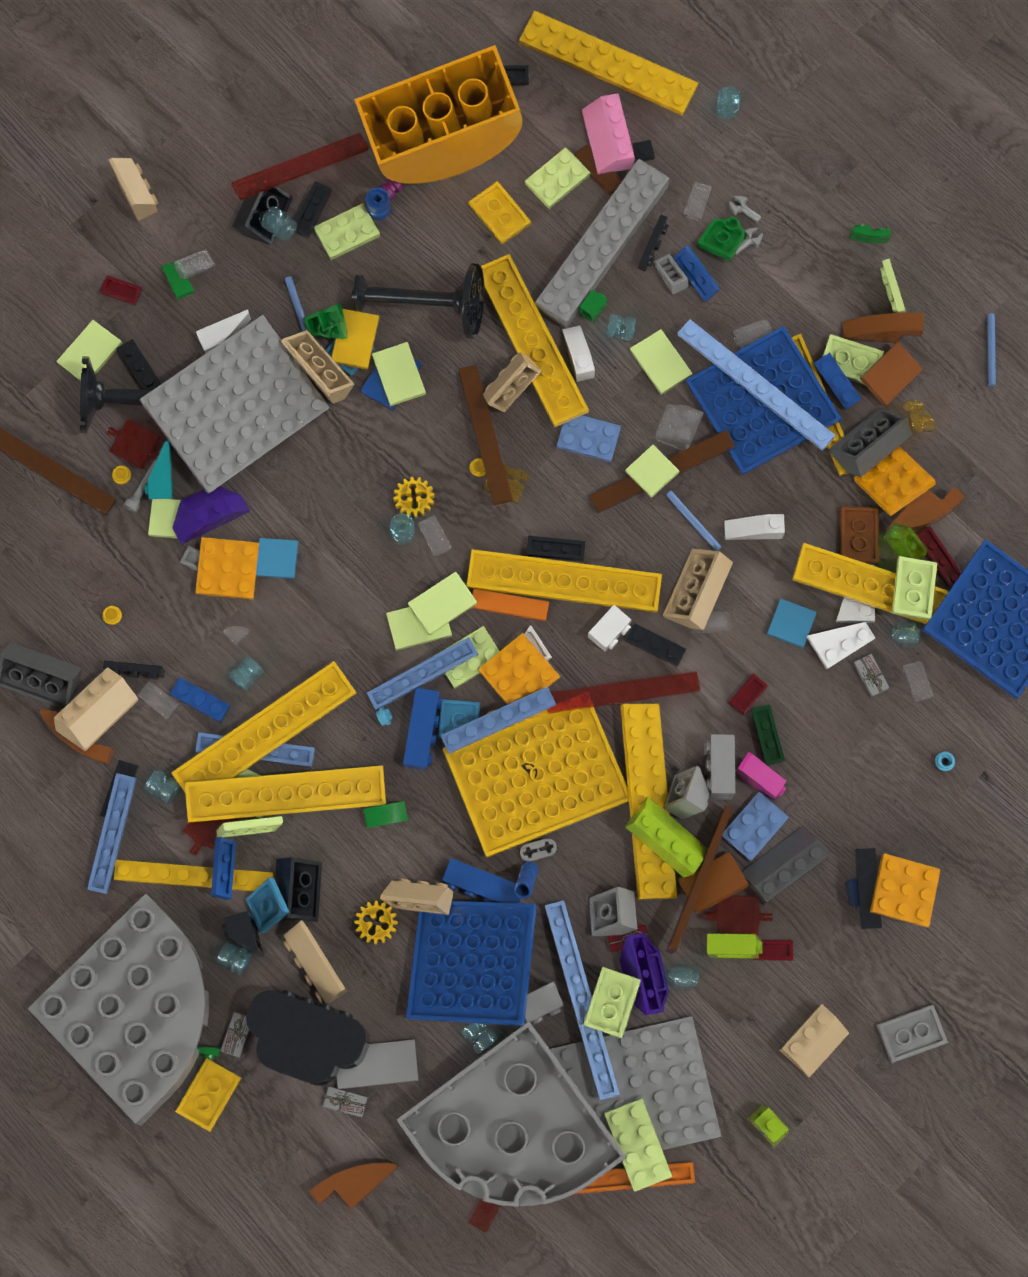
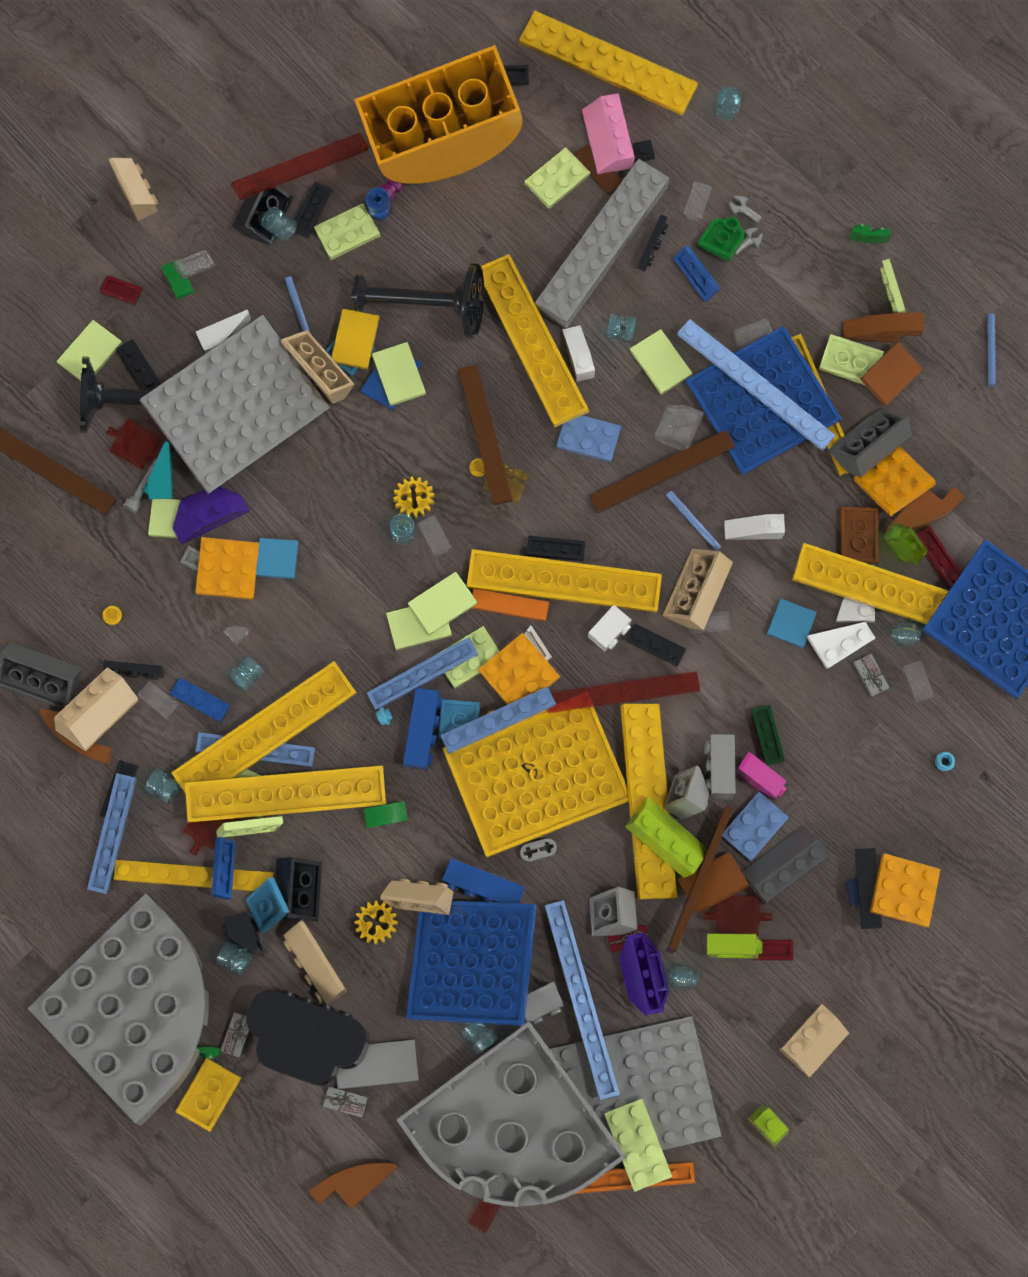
(121, 474): yellow plate -> none
(327, 323): green slope -> none
(499, 212): yellow tile -> none
(511, 382): tan slope -> none
(526, 880): blue piece -> none
(593, 306): green brick -> none
(612, 1002): yellowish green tile -> none
(652, 471): yellowish green tile -> none
(677, 283): light grey slope -> none
(748, 694): dark red tile -> none
(837, 381): blue plate -> none
(912, 1033): light grey tile -> none
(914, 588): yellowish green plate -> none
(921, 419): clear yellow plate -> none

